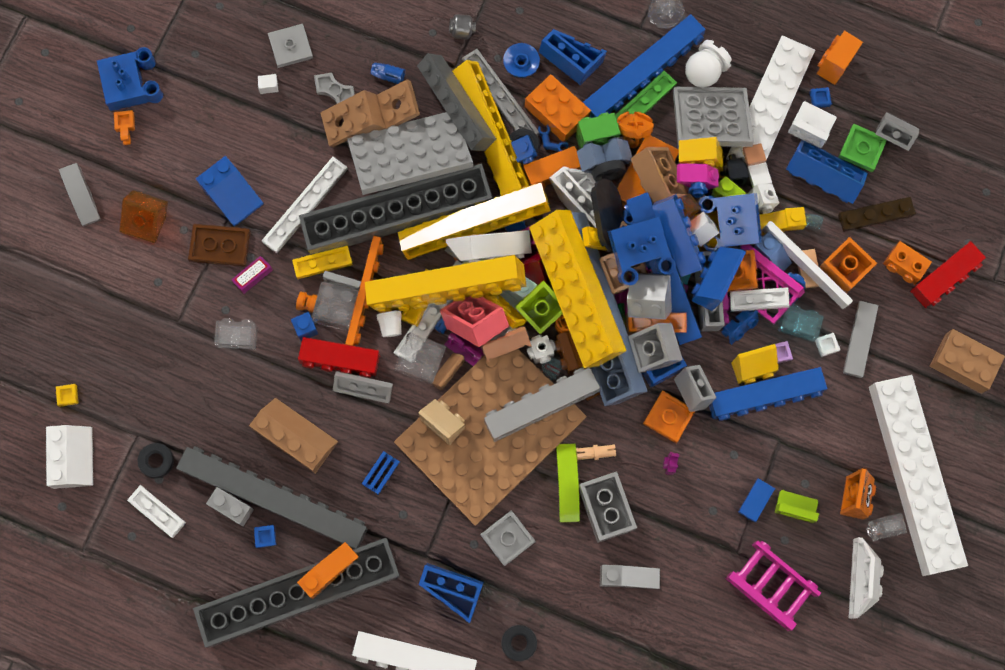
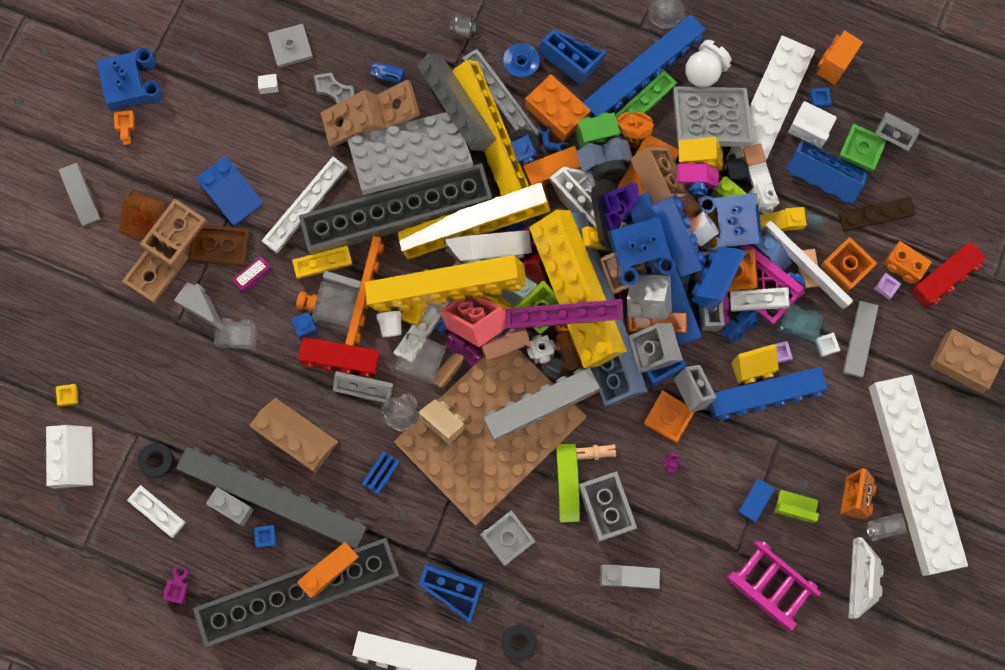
(164, 250): none -> medium nougat bracket
(176, 590): none -> magenta plate
(199, 304): none -> light grey slope
(400, 412): none -> clear tile
(564, 314): none -> magenta plate
(620, 203): none -> dark purple slope
(887, 286): none -> lavender tile

